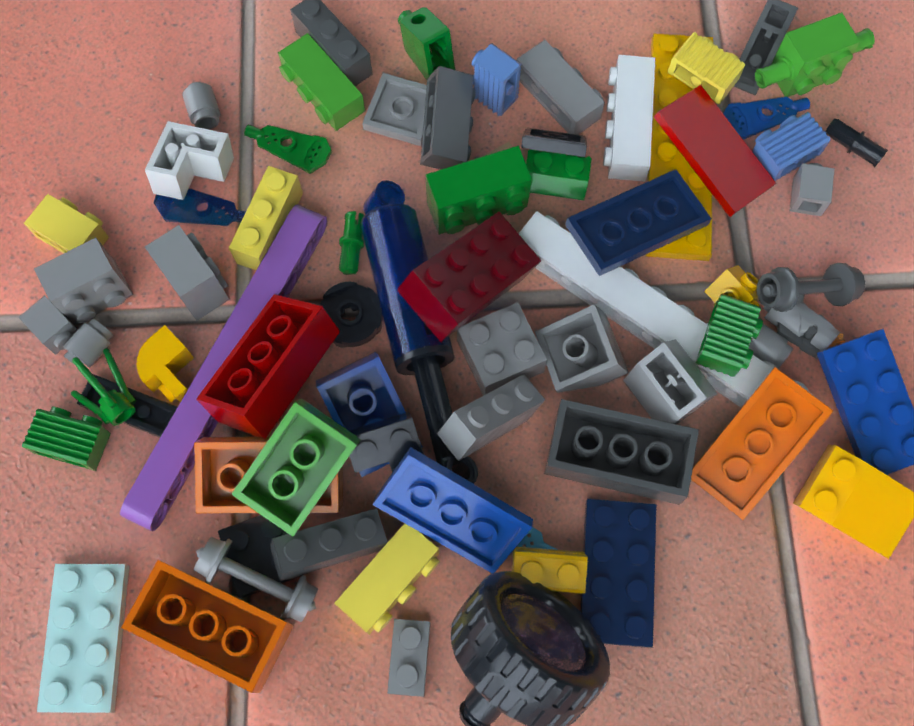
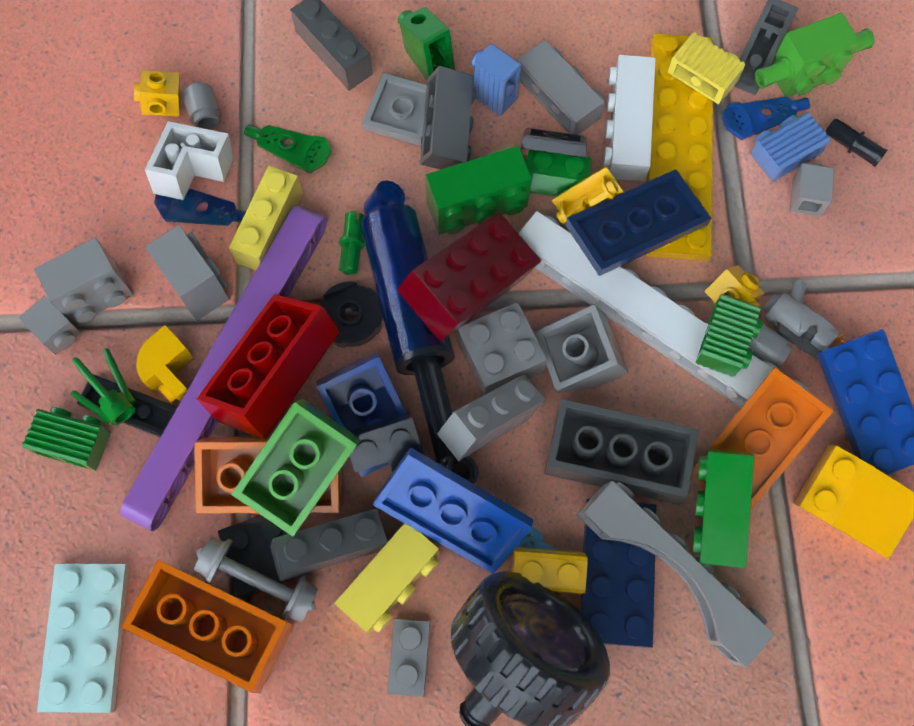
(63, 226): light yellow brick -> none
(88, 343): light grey brick -> none
(158, 93): none -> yellow brick
(321, 82): bright green brick -> none
(586, 194): none -> yellow hinge
(669, 383): light grey slope -> none
(714, 150): red tile -> none
(724, 507): none -> green brick
(728, 624): none -> light grey arch
(782, 289): dark grey piece -> none

